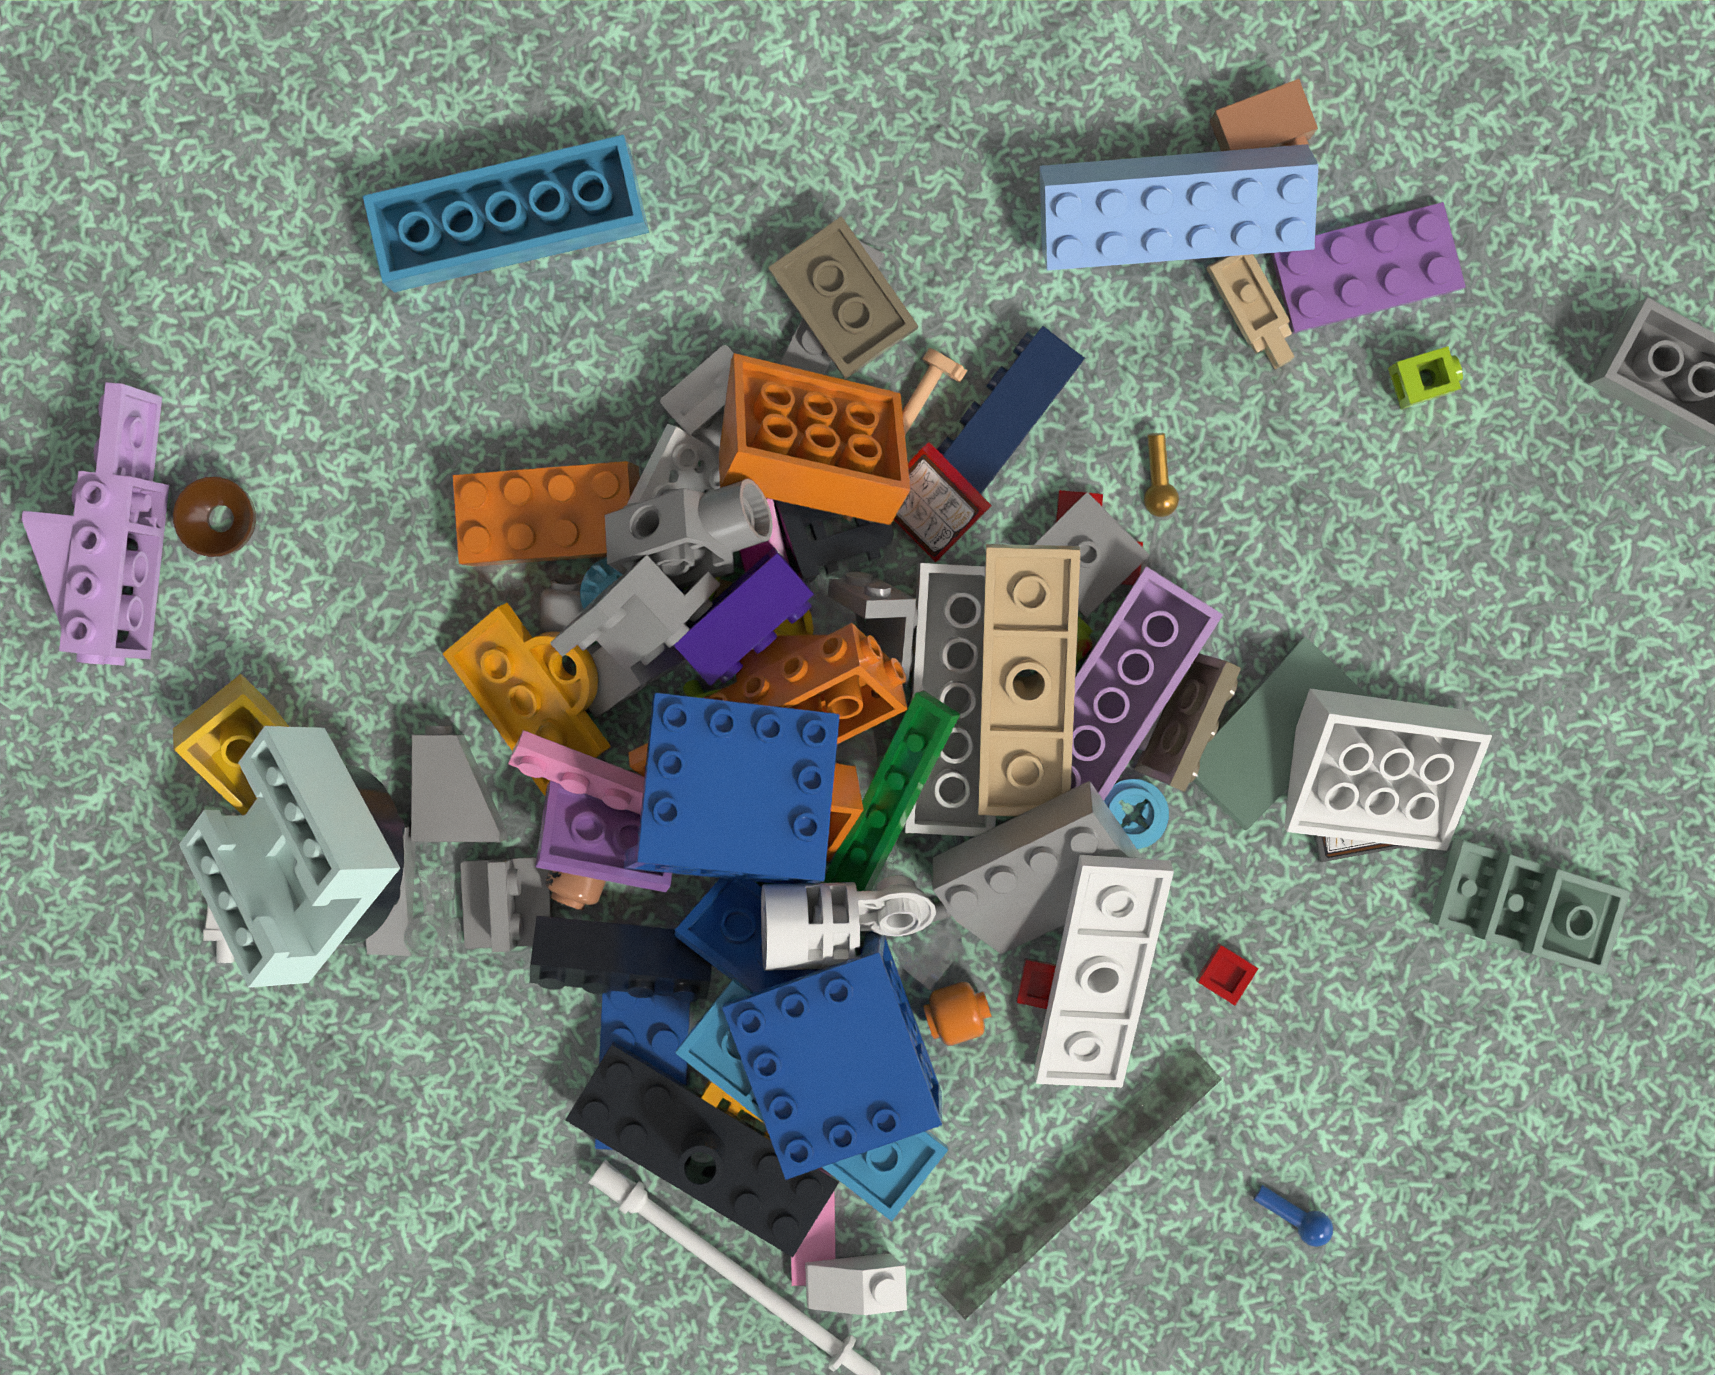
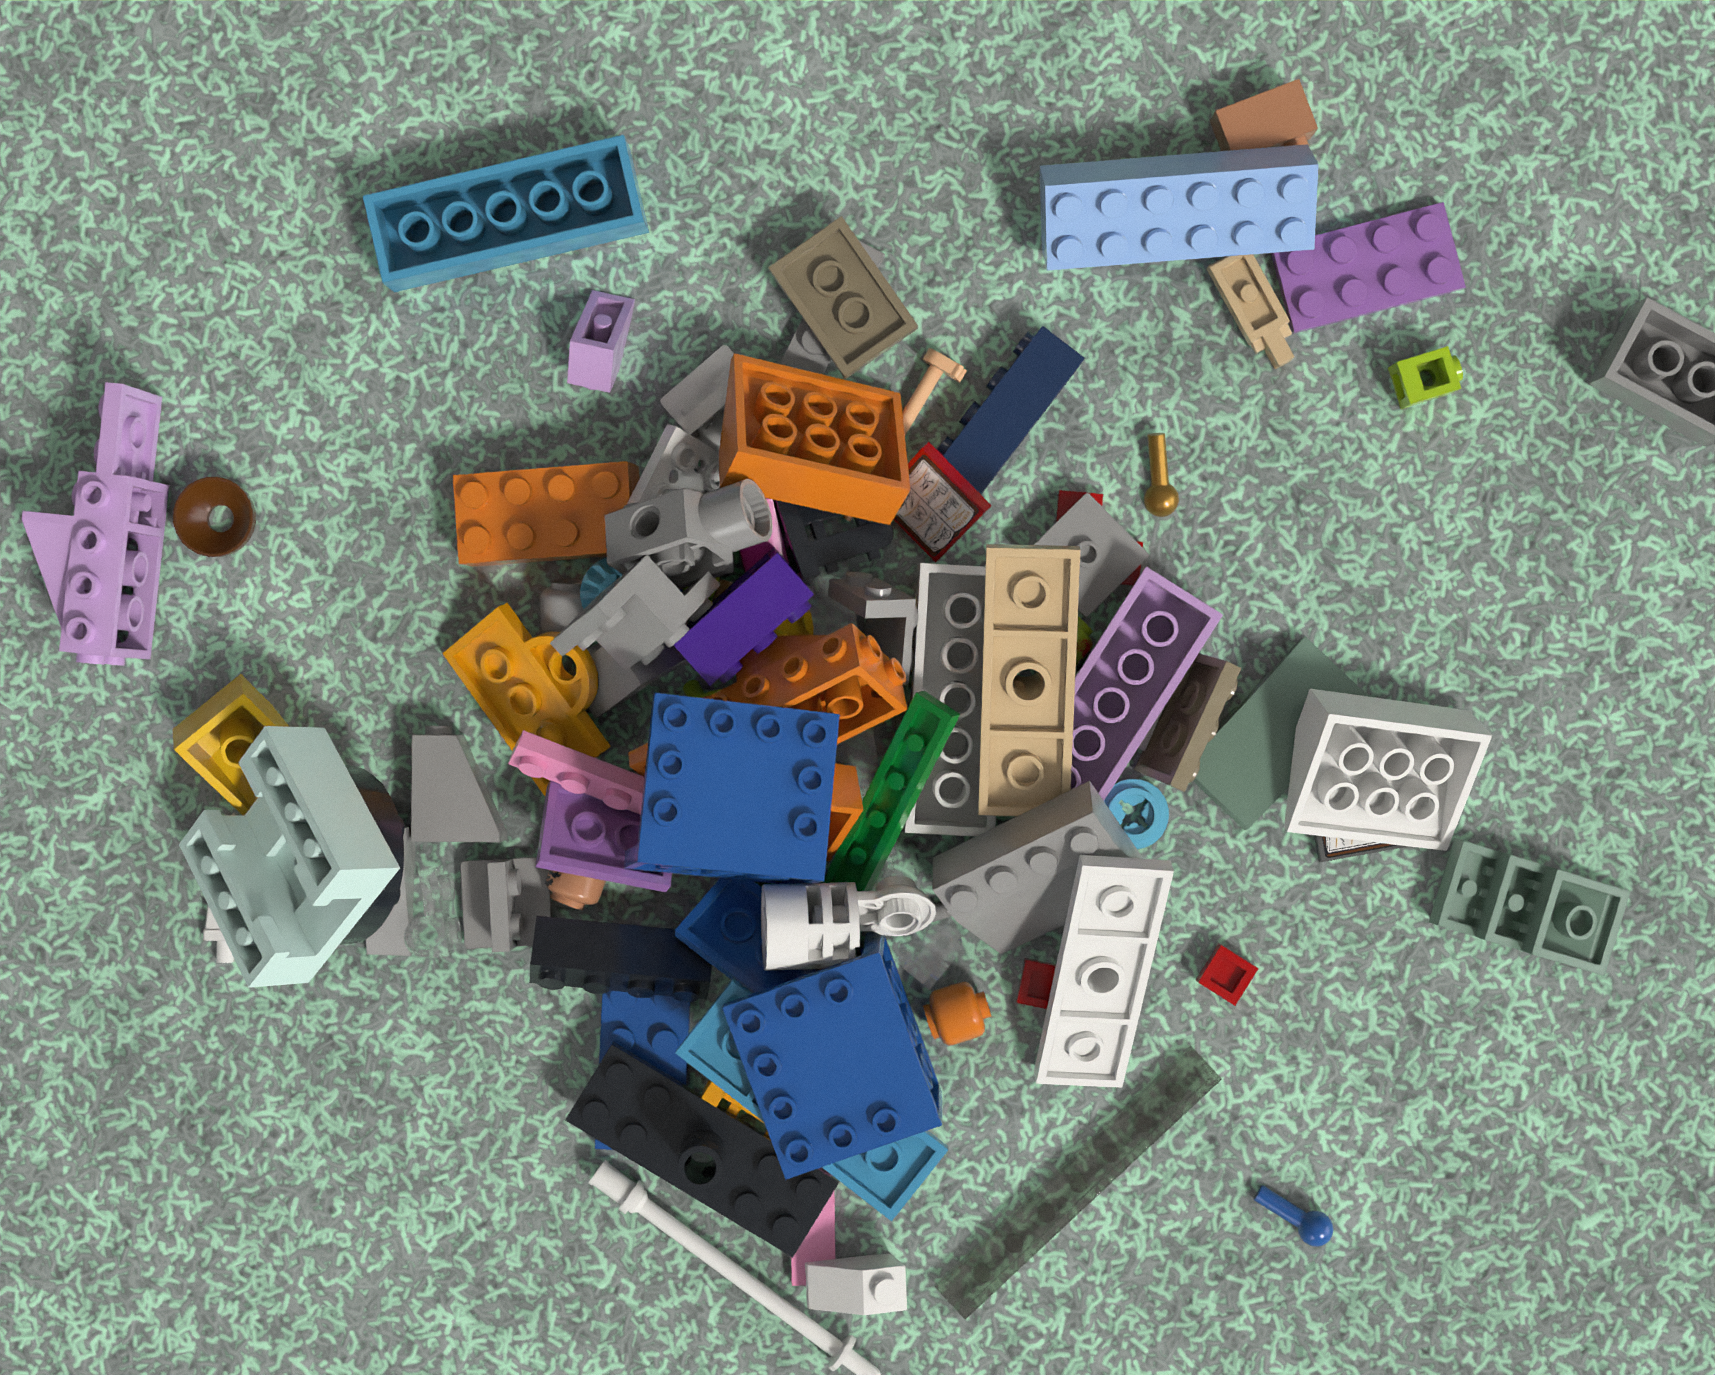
(599, 341): none -> lavender slope

